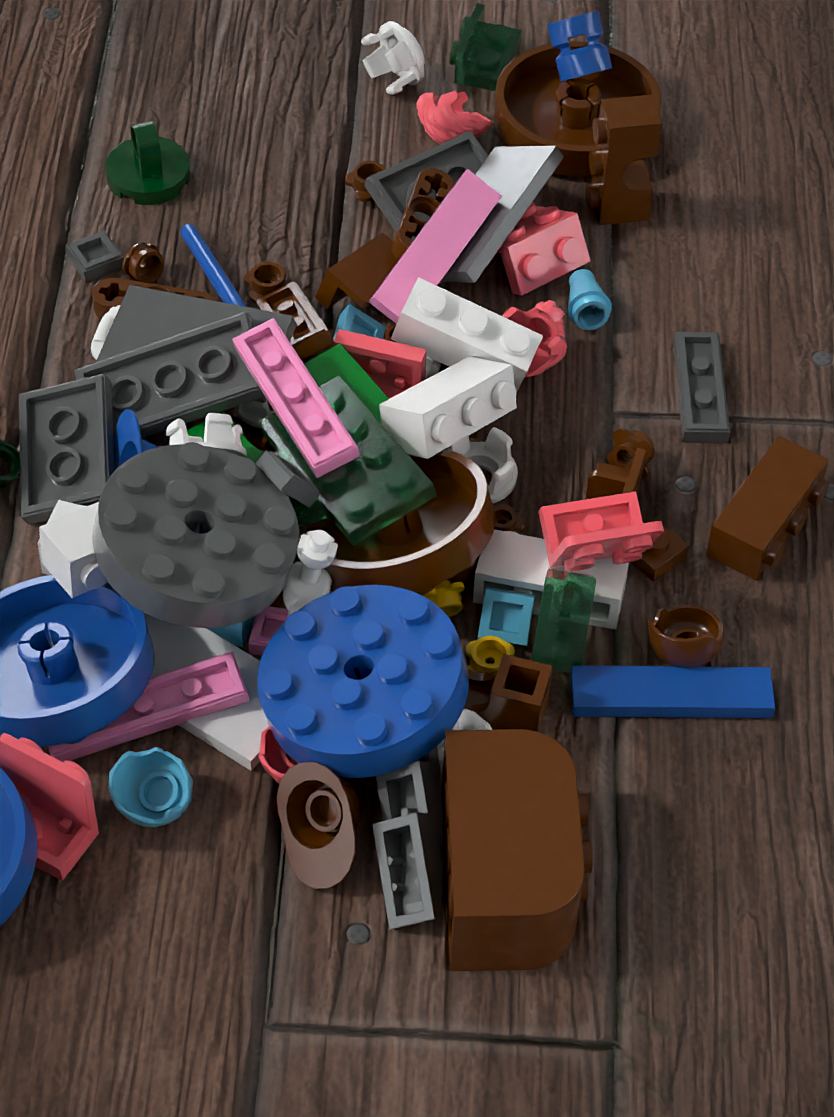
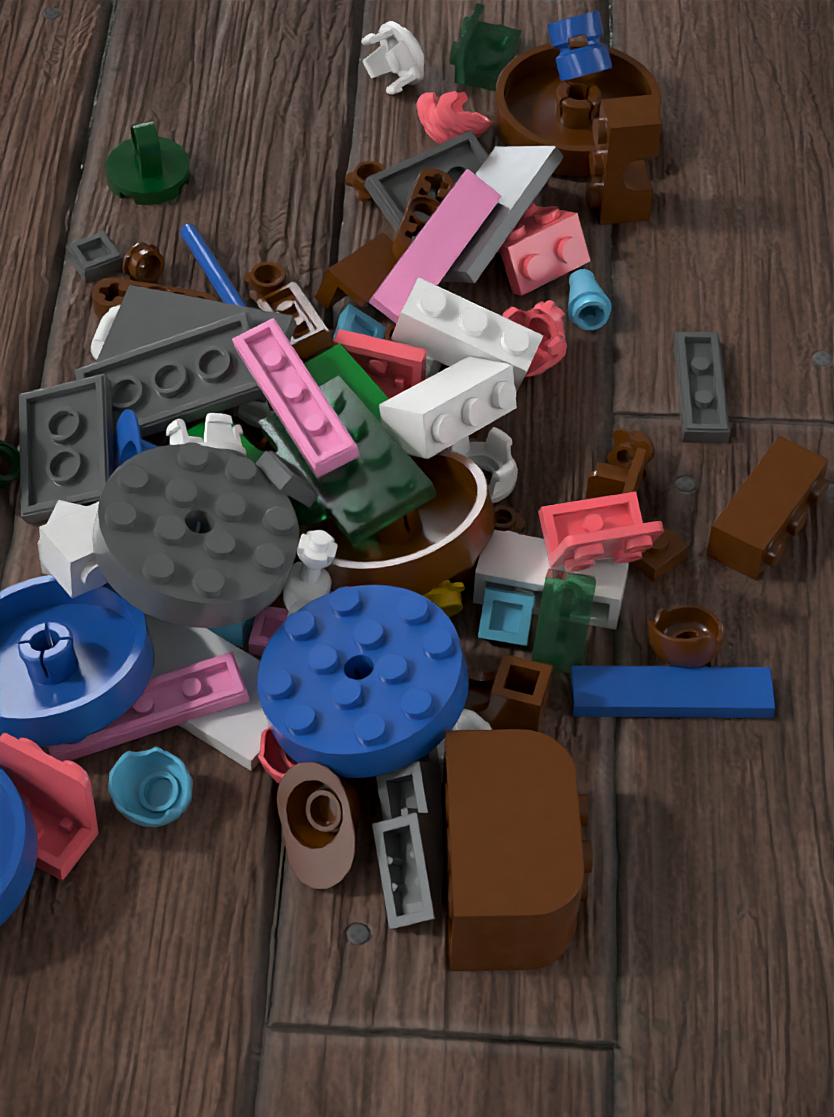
(487, 649): yellow plate -> none

